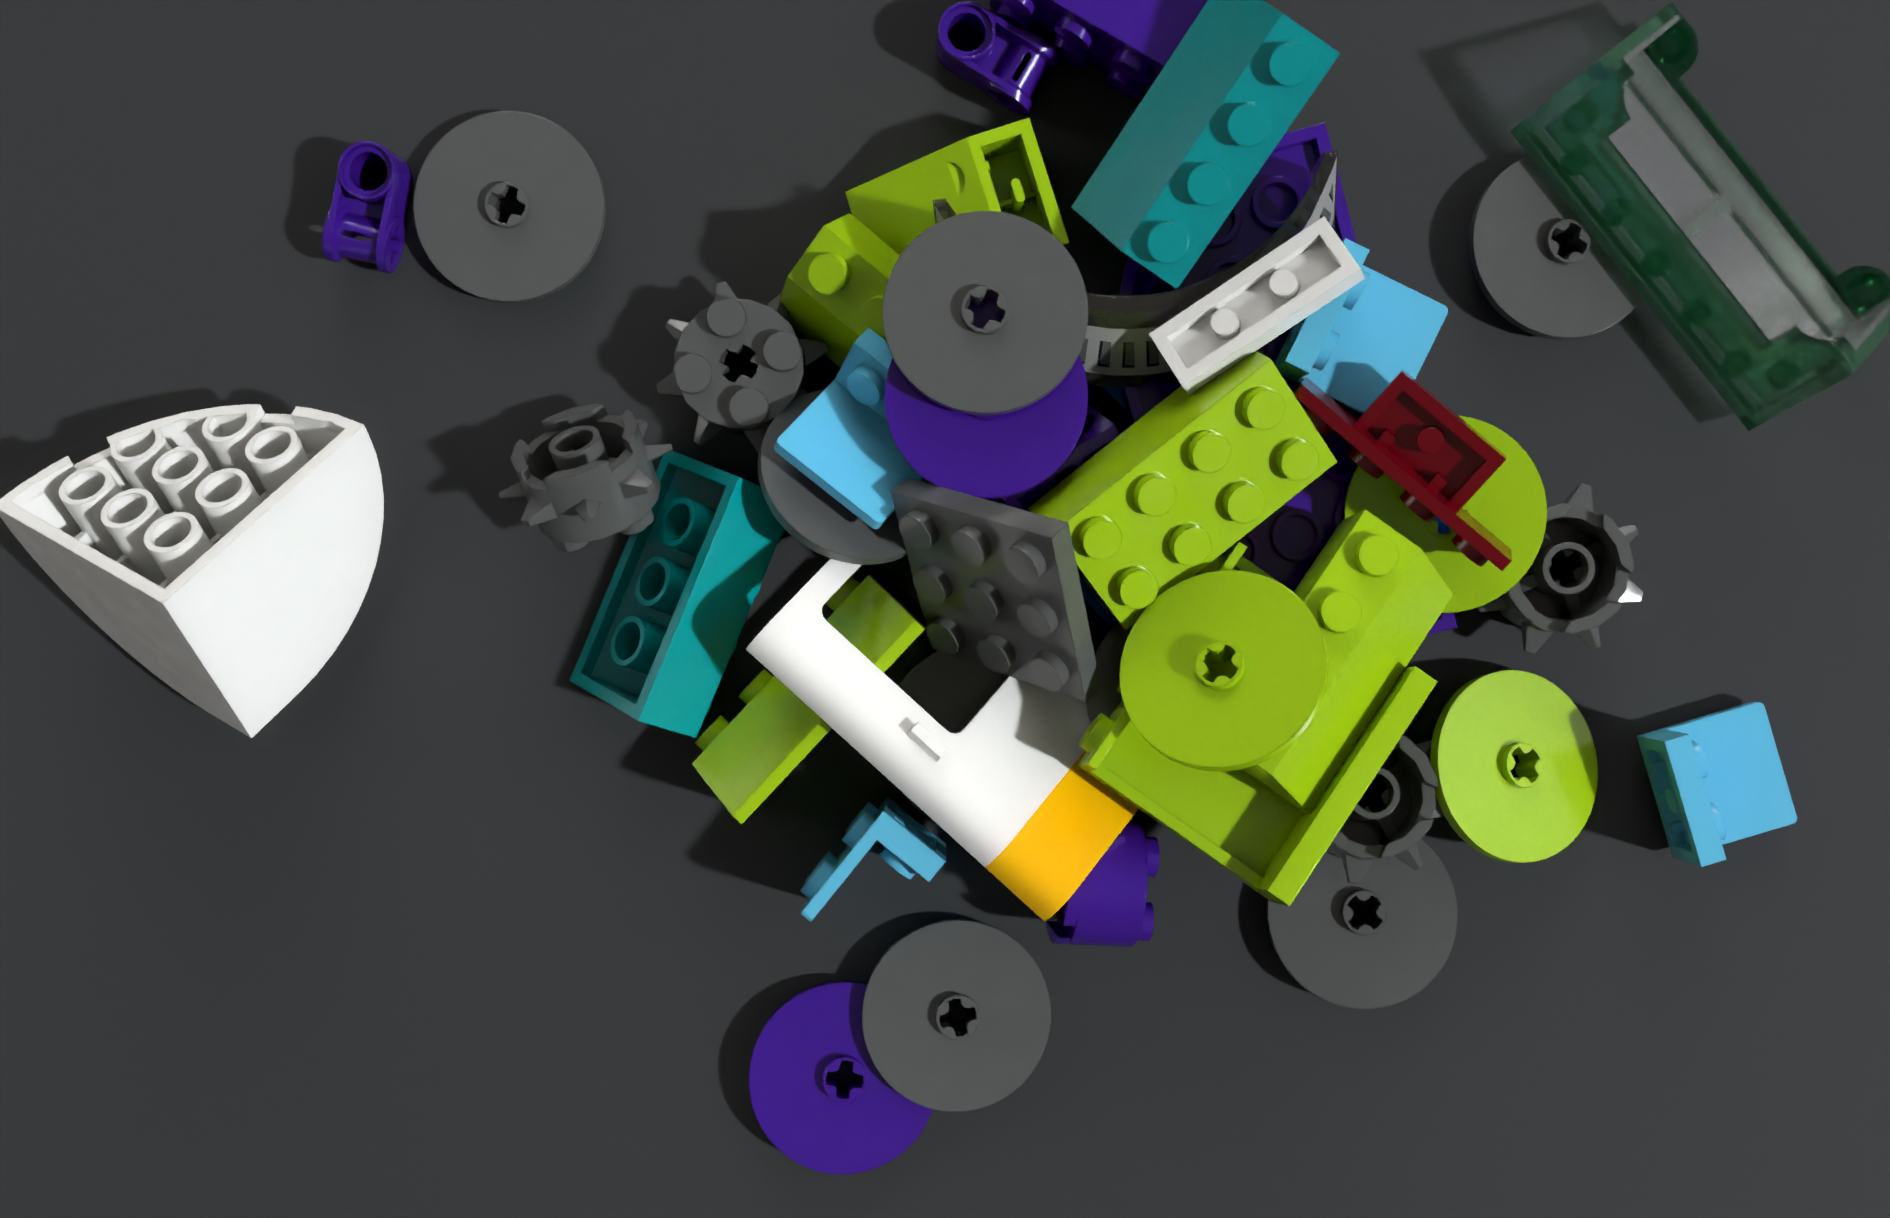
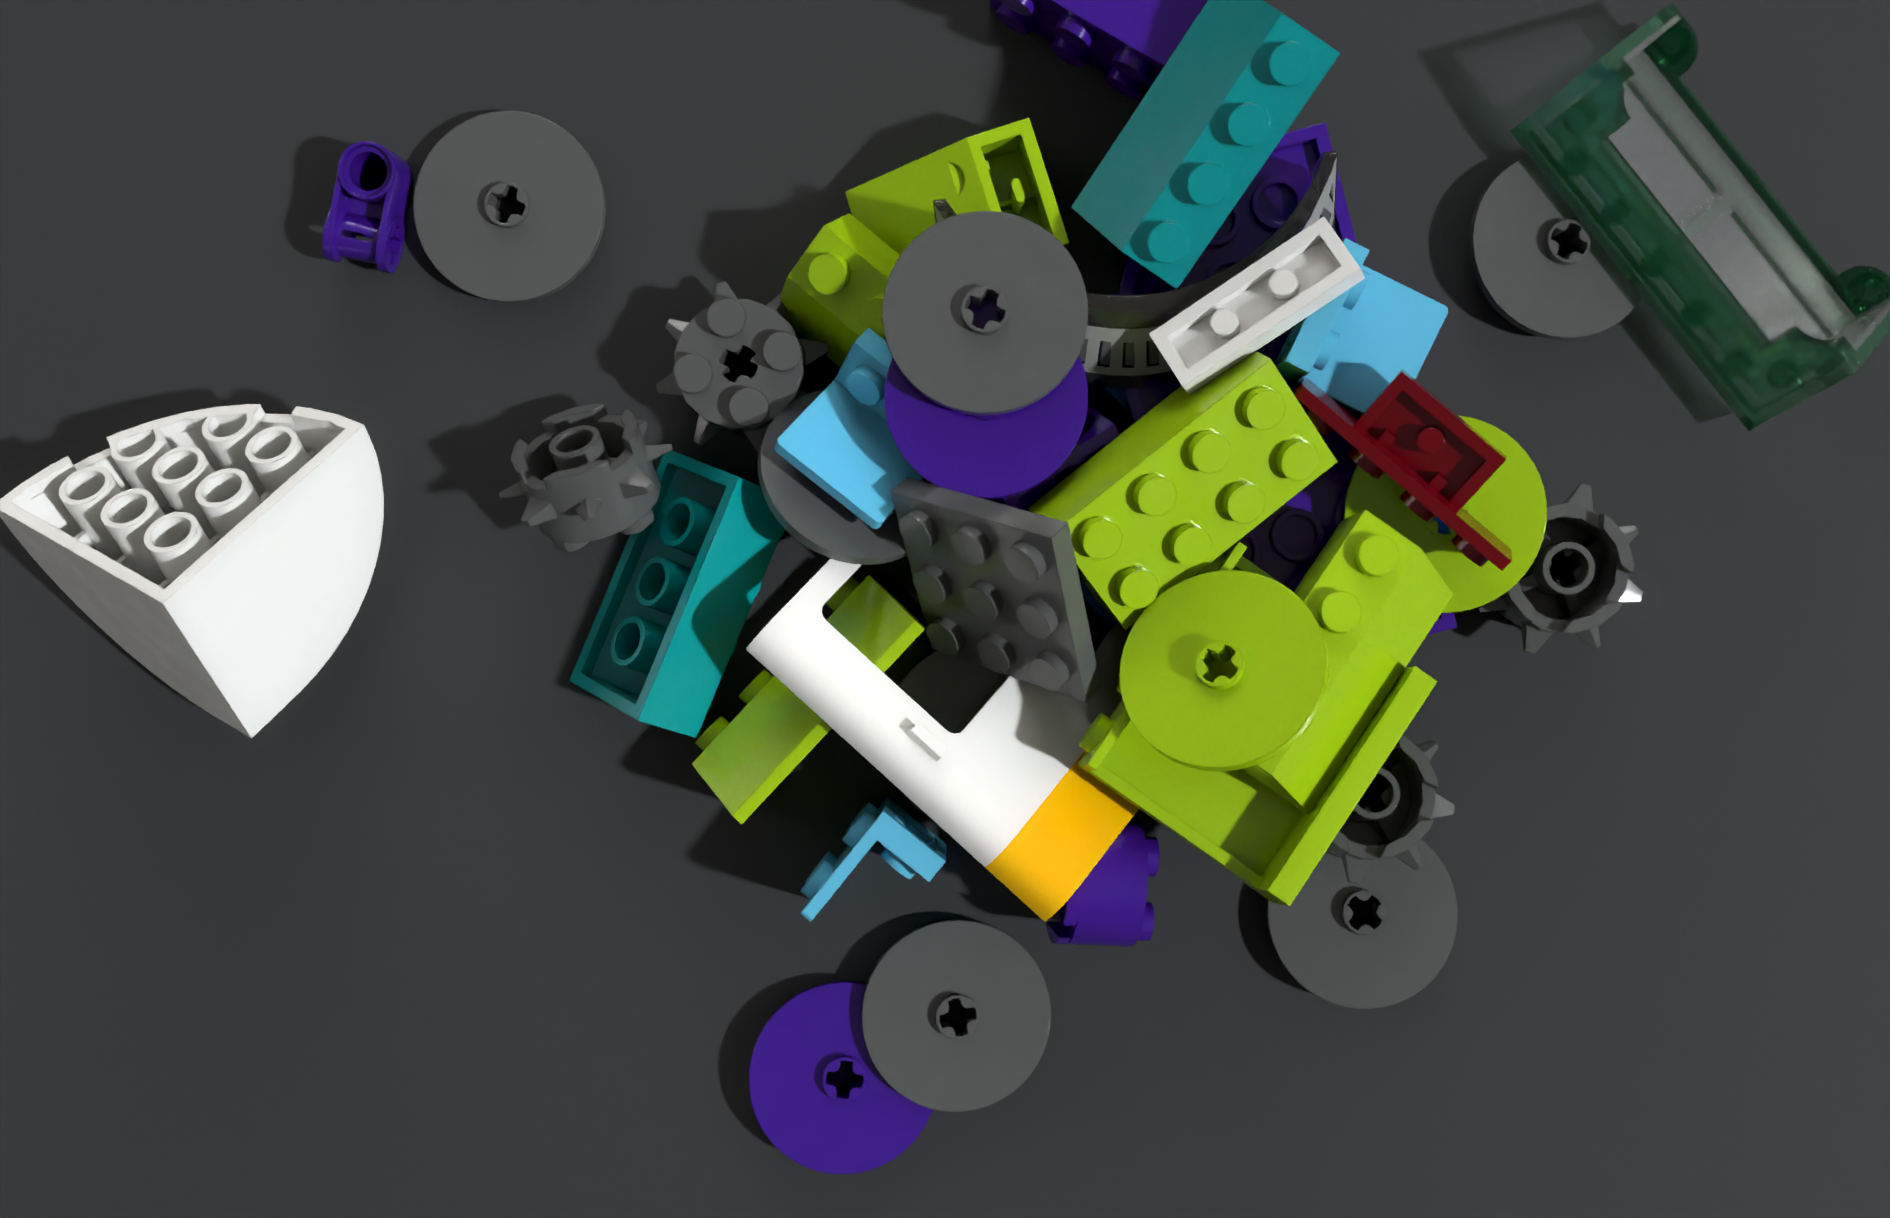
(998, 58): dark purple piece -> none
(1473, 760): lime piece -> none
(1717, 781): medium azure bracket -> none

